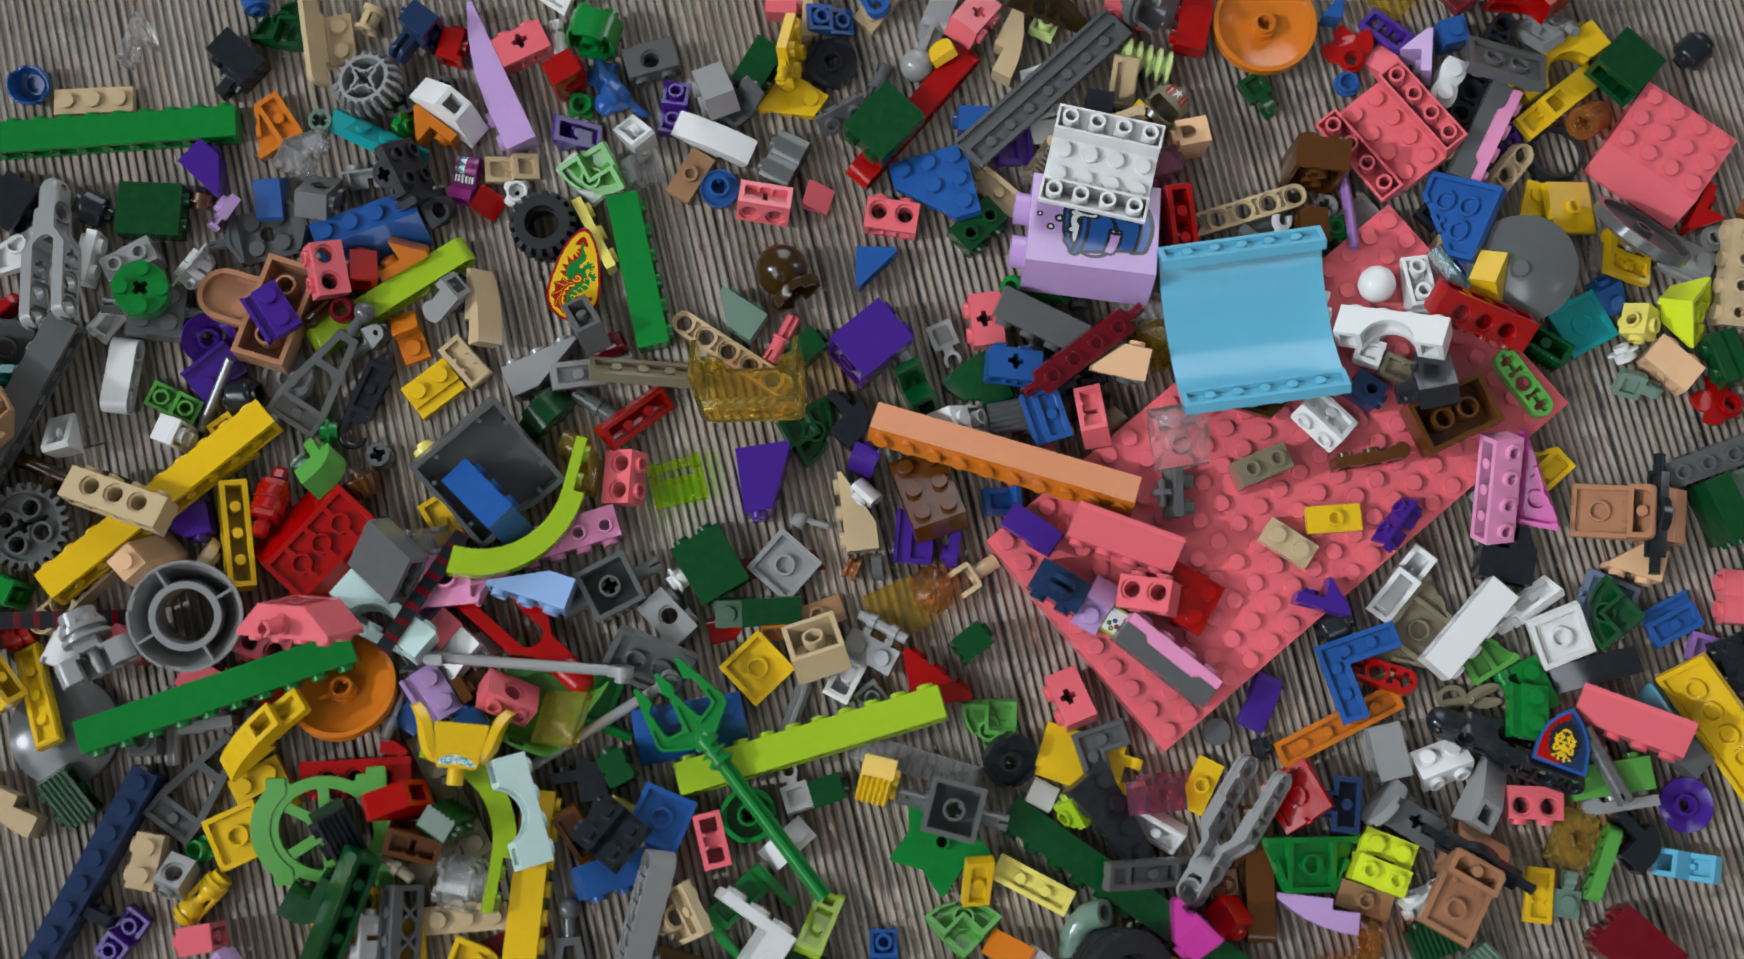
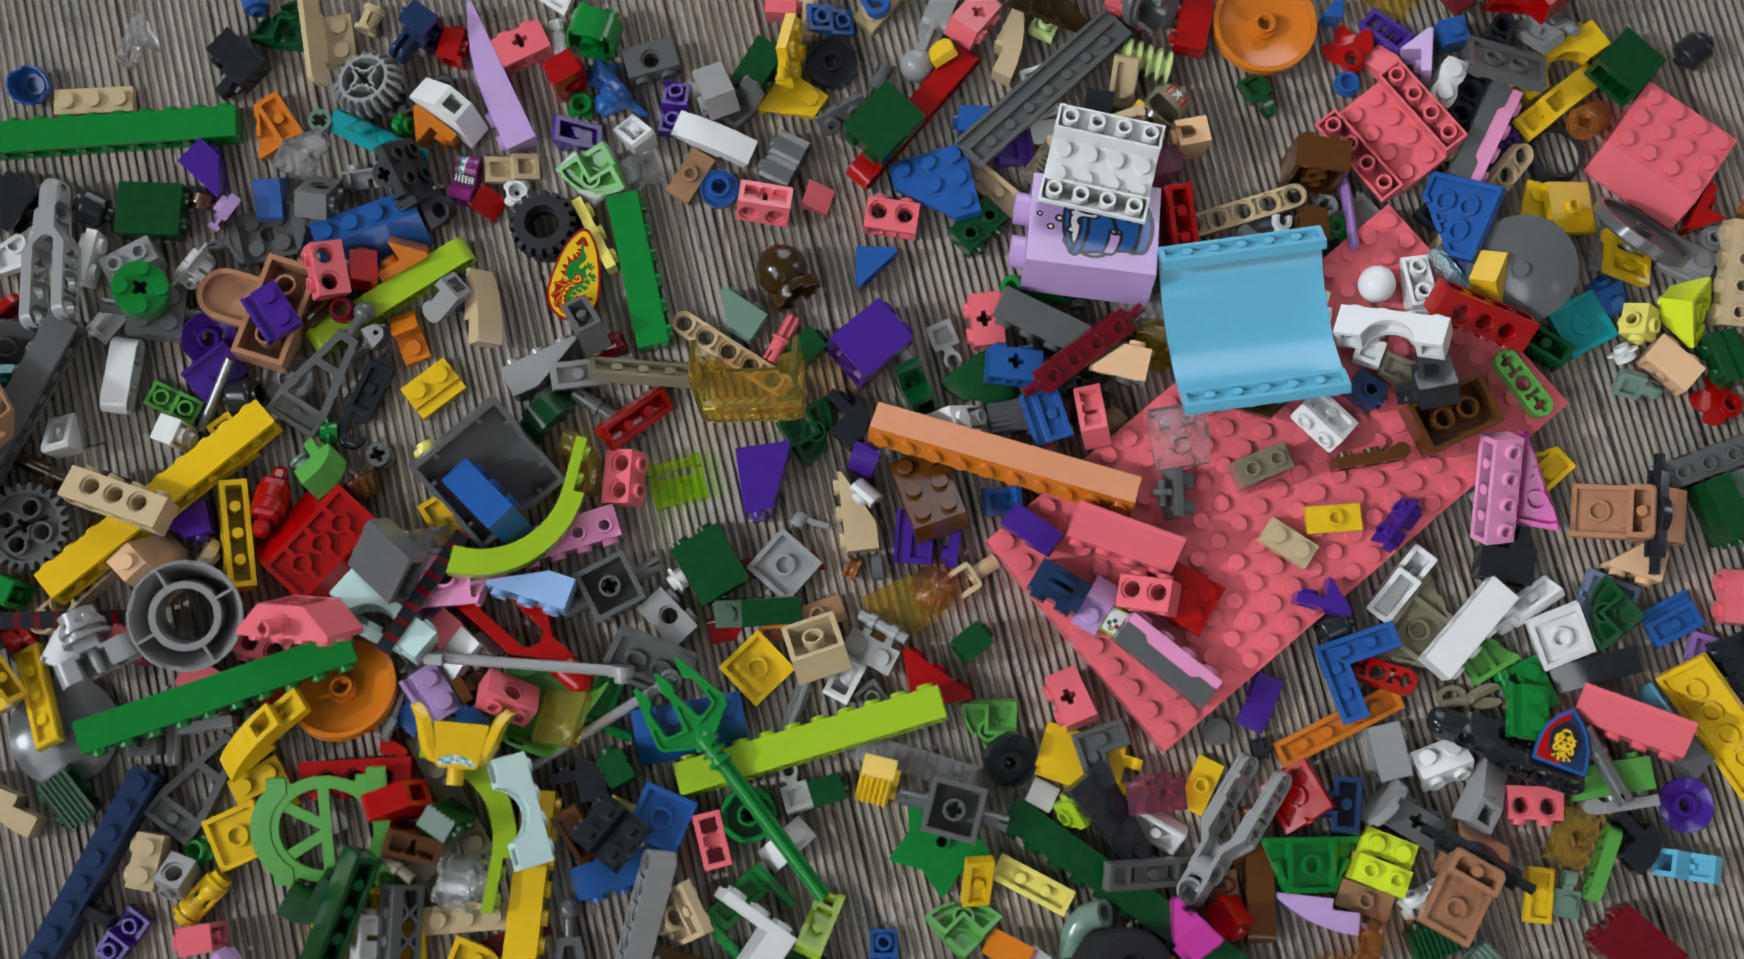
(335, 829): black brick -> none
(465, 362): tan plate -> none

